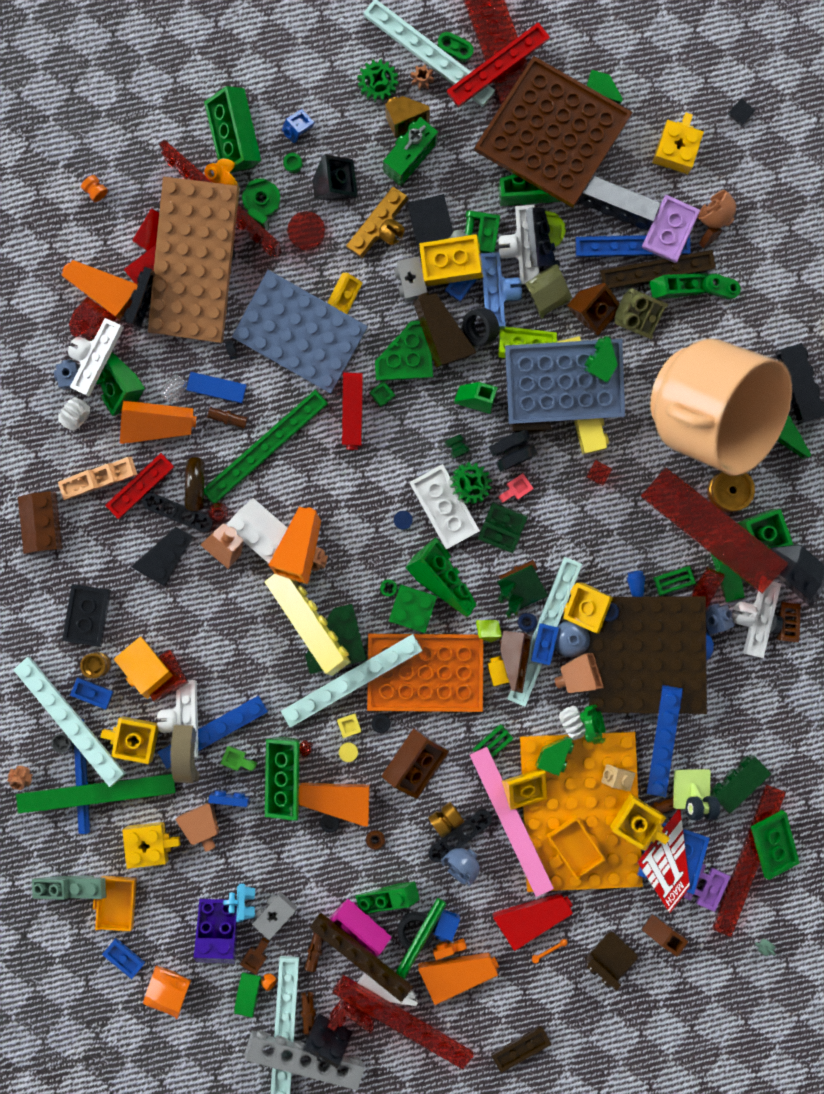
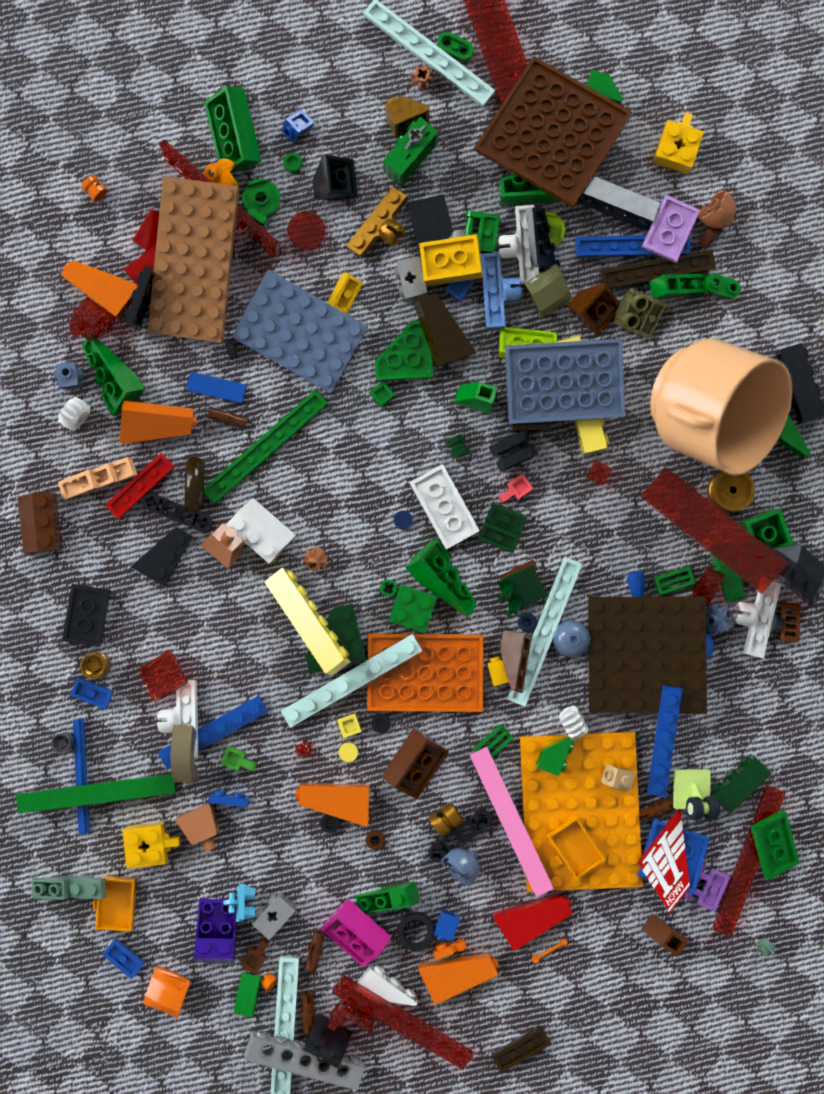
(19, 777): nougat gear -> none
(69, 721): light aqua plate -> none
(93, 355): white plate -> none
(122, 740): yellow hinge -> none
(143, 667): light orange container -> none
(173, 388): clear brick -> none
(218, 506): clear red cone -> none
(282, 778): green slope -> none
(298, 546): orange slope -> none
(352, 410): red slope -> none
(361, 957): dark brown plate -> none
(374, 73): green gear -> none
(421, 938): green axle -> none
(465, 478): green gear -> none
(488, 630): lime slope -> none
(491, 325): black tyre -> none
(498, 64): red plate -> none
(525, 789): yellow slope -> none
(544, 644): blue plate -> none
(580, 675): nougat torso -> none
(587, 607): yellow plate -> none
(594, 724): green plate -> none
(603, 361): green slope -> none
(610, 960): dark brown bracket -> none
(613, 612): dark blue tile -> none
(639, 834): yellow hinge -> none
(741, 112): black tile -> none

